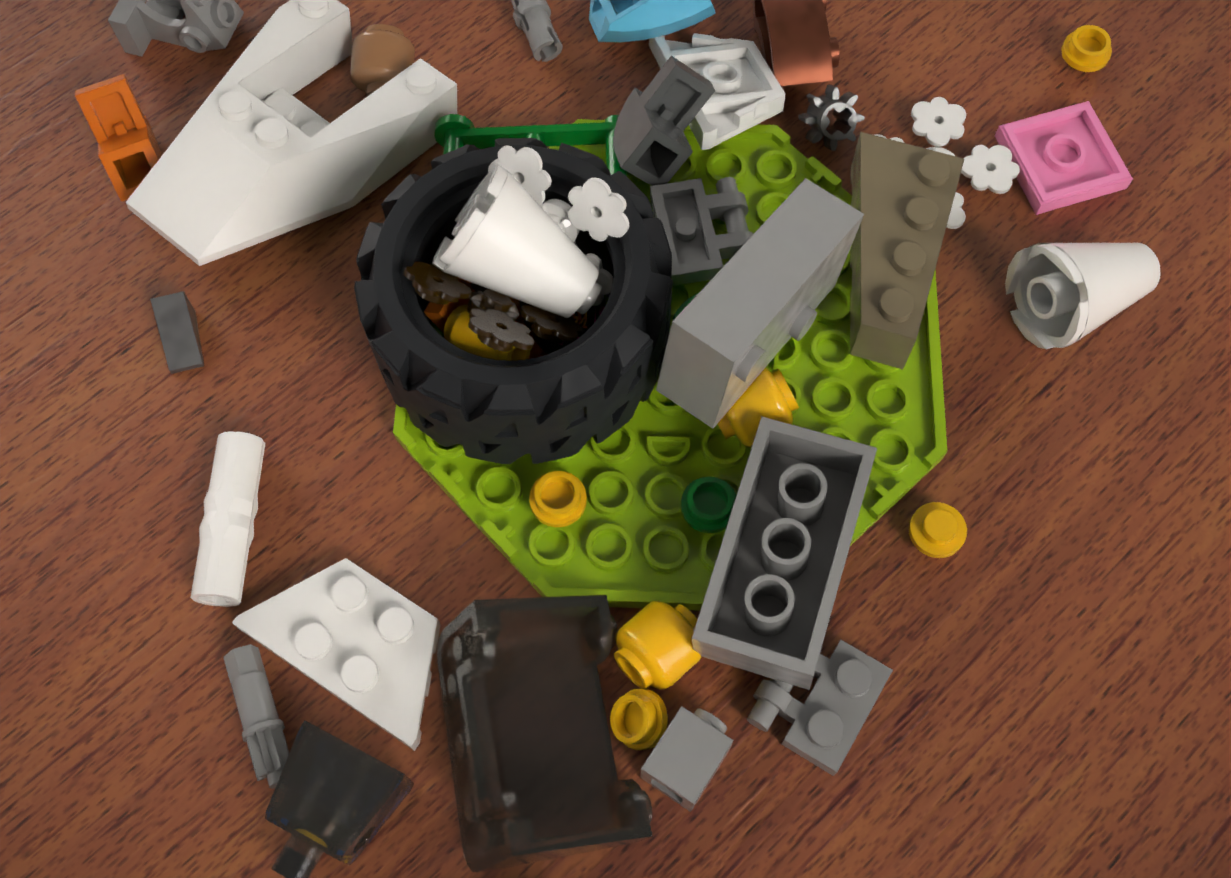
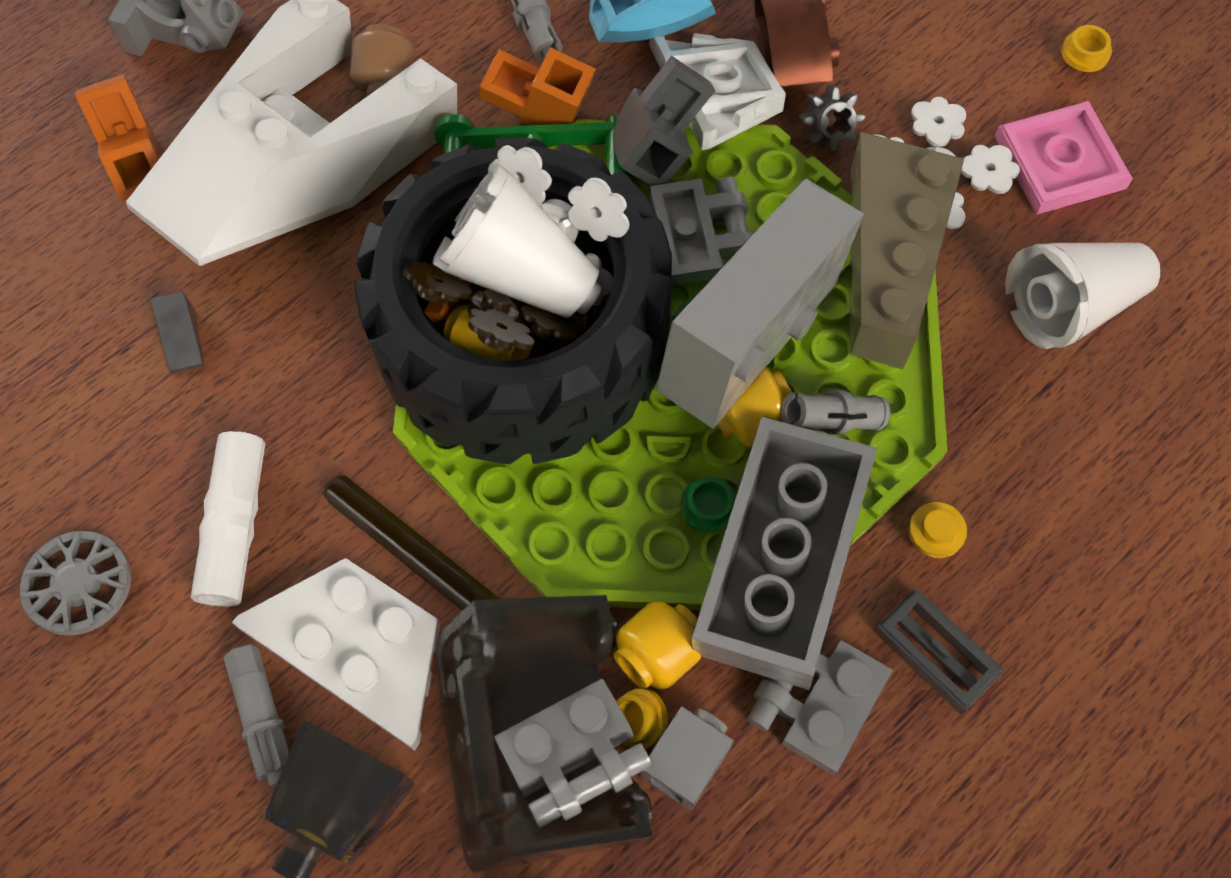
(75, 583): none -> light grey wheel
(405, 543): none -> dark brown axle
(537, 94): none -> orange brick
(558, 499): yellow plate -> none
(565, 738): none -> light grey plate
(835, 411): none -> light grey pin
(924, 666): none -> dark grey tile

